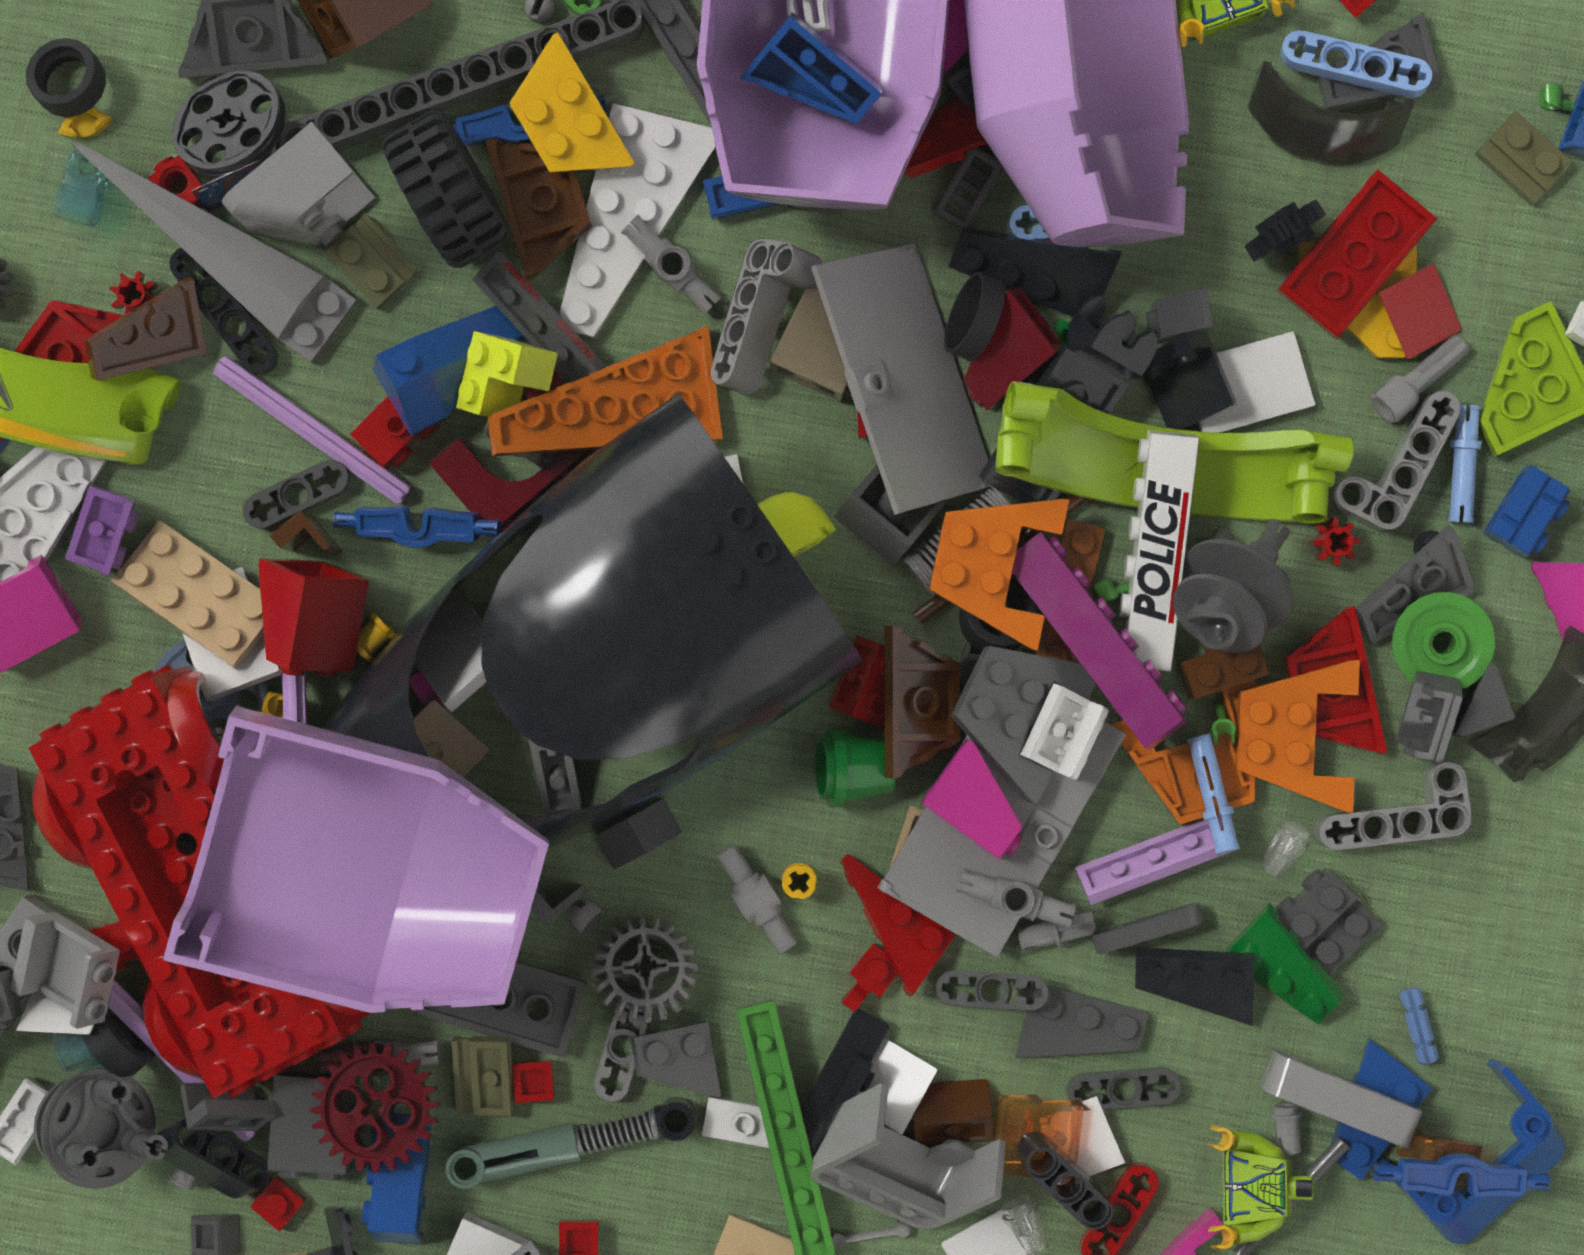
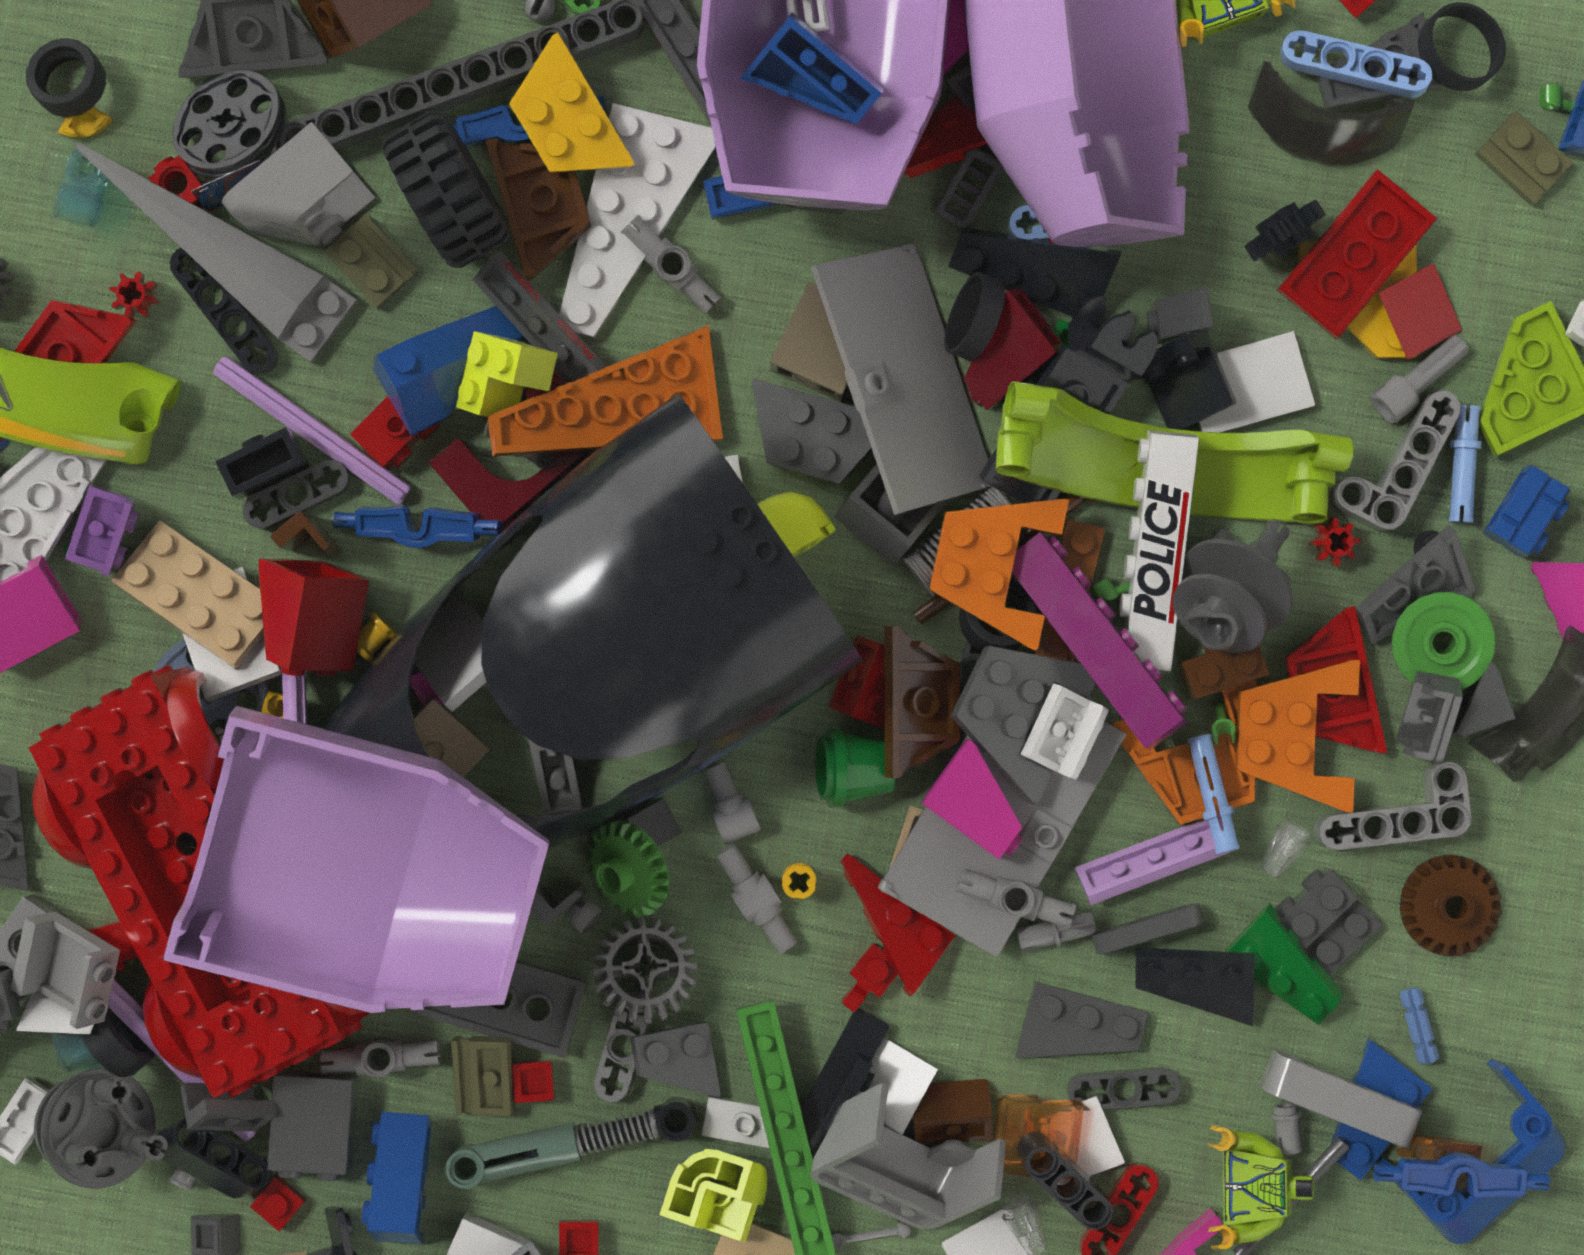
(151, 335): reddish brown wing -> none
(262, 462): none -> black brick
(405, 1086): dark red gear -> none
(628, 868): none -> bright green gear
(716, 1193): none -> neon yellow brick
(733, 813): none -> light grey pin
(756, 311): light grey beam -> none
(810, 432): none -> dark grey wing
(1021, 1002): dark grey beam -> none
(1425, 899): none -> reddish brown gear
(1487, 27): none -> black tyre

